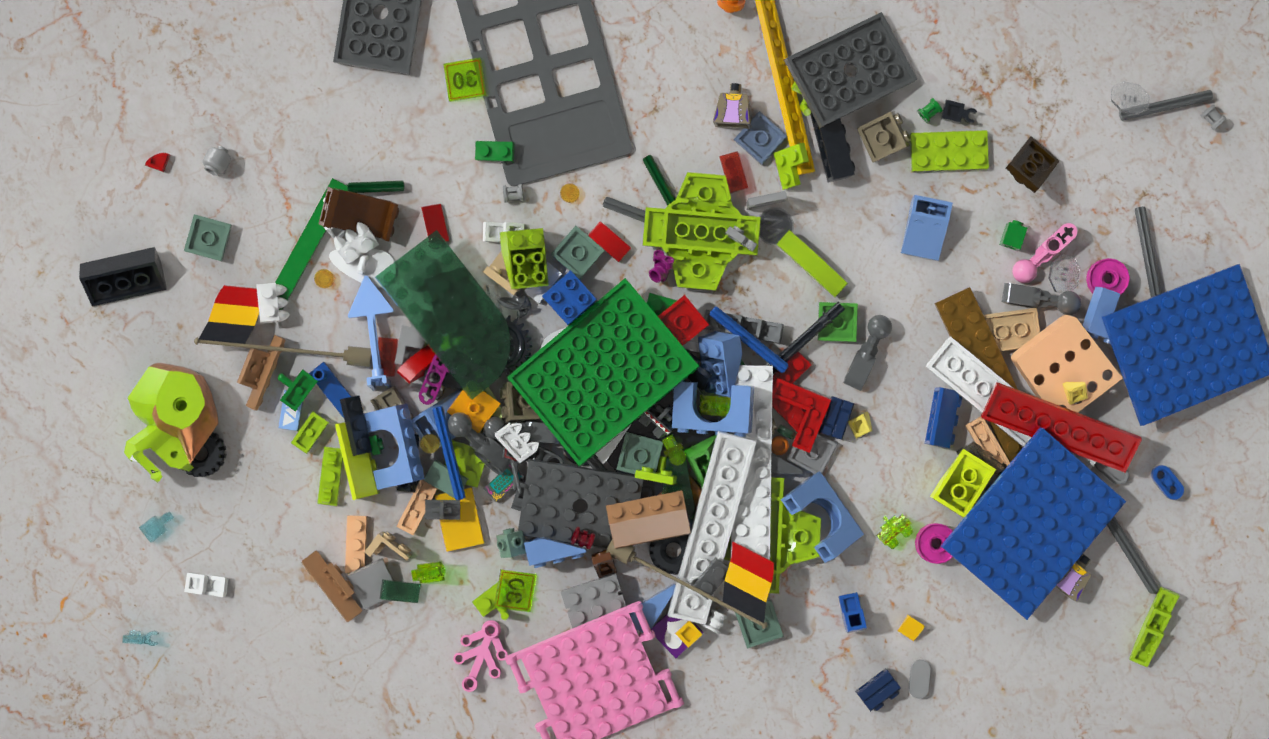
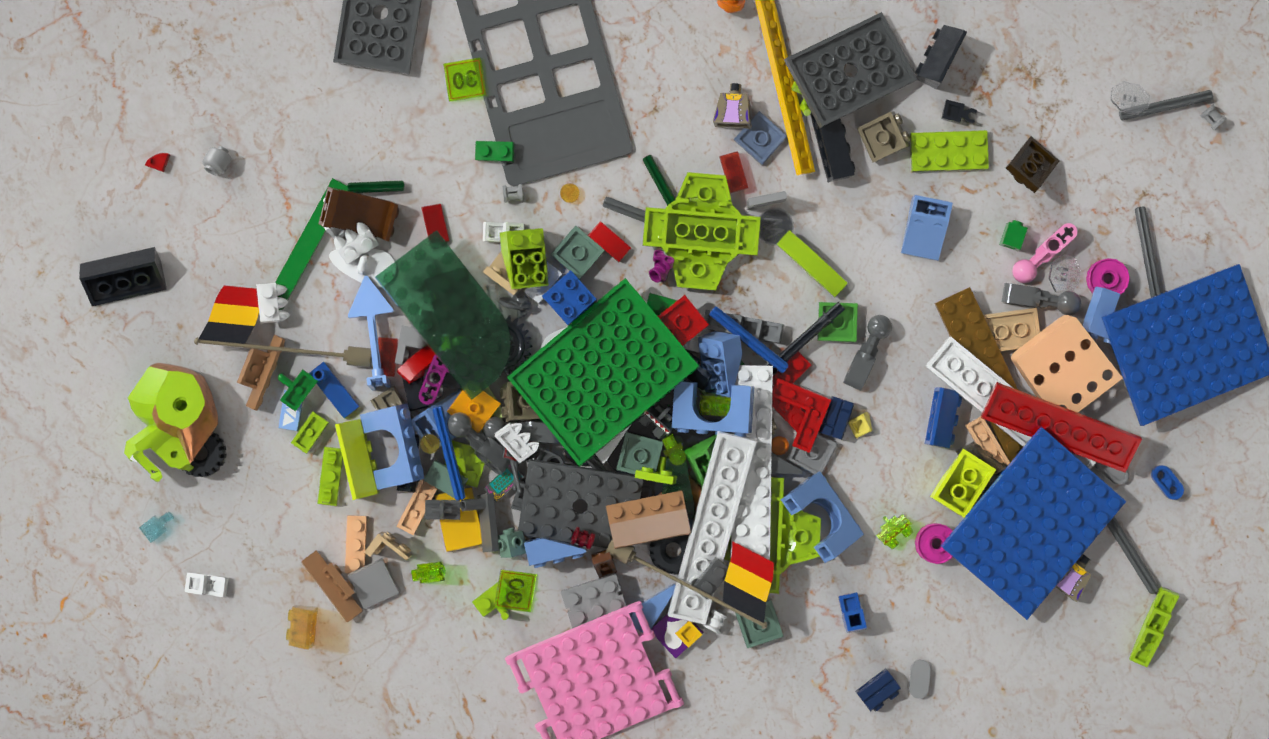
(136, 637): clear light blue plate -> none
(207, 237): sand green plate -> none
(302, 626): none -> clear yellow slope
(324, 278): clear yellow tile -> none
(356, 425): black plate -> none
(376, 444): green plate -> none
(400, 591): clear green tile -> none
(412, 394): none -> black slope
(482, 653): bright pink plant -> none
(487, 515): none -> dark grey piece
(737, 235): light grey plate -> none
(786, 164): lime plate -> none
(787, 432): clear green tile -> none
(911, 628): yellow slope -> none
(929, 110): green bush -> none
(940, 55): none -> black slope
(1075, 391): light yellow slope -> none

